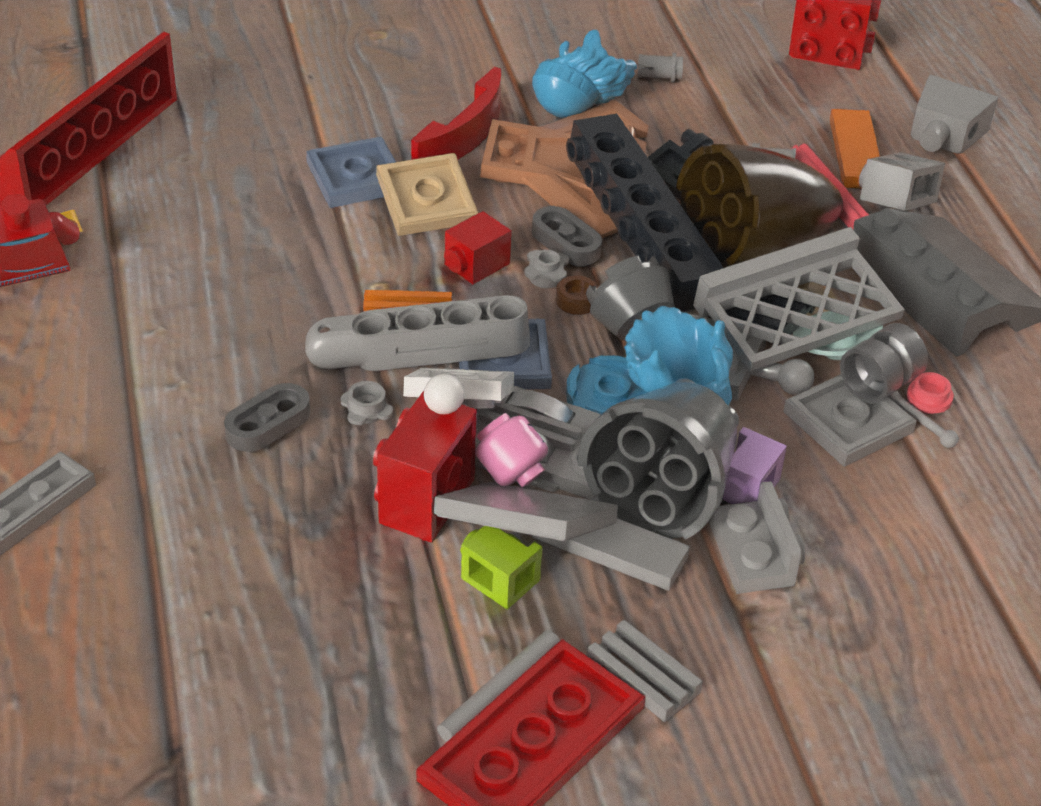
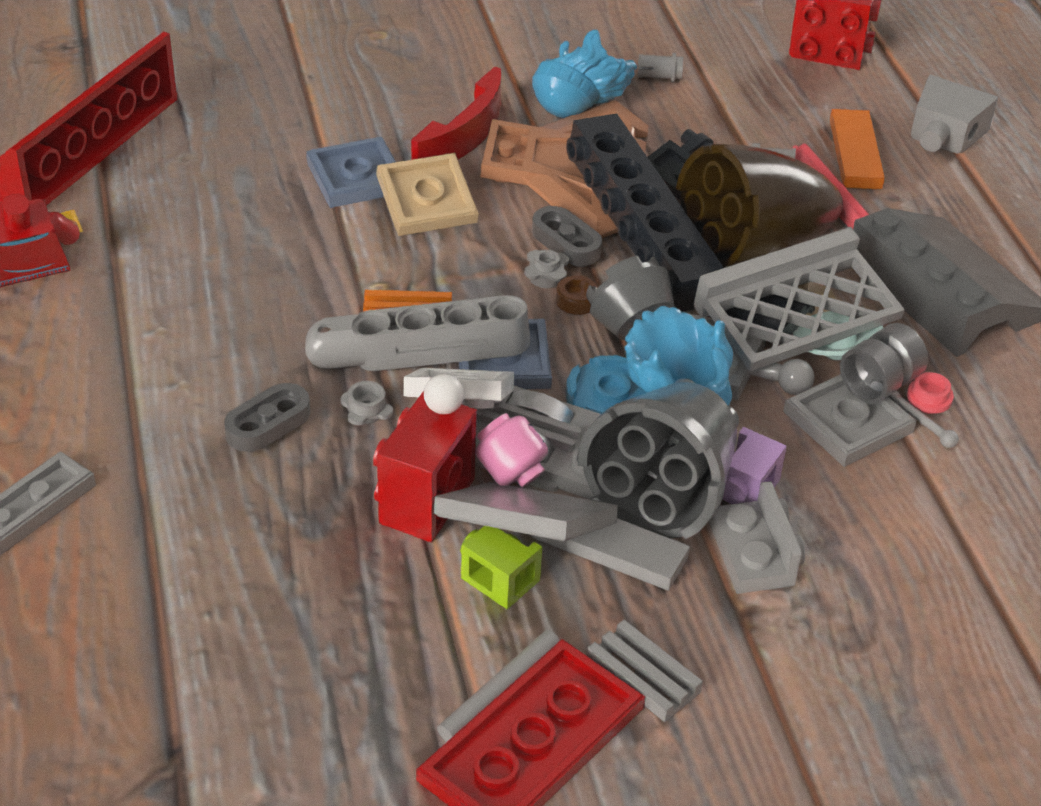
(477, 247): red brick -> none
(901, 181): light grey brick -> none

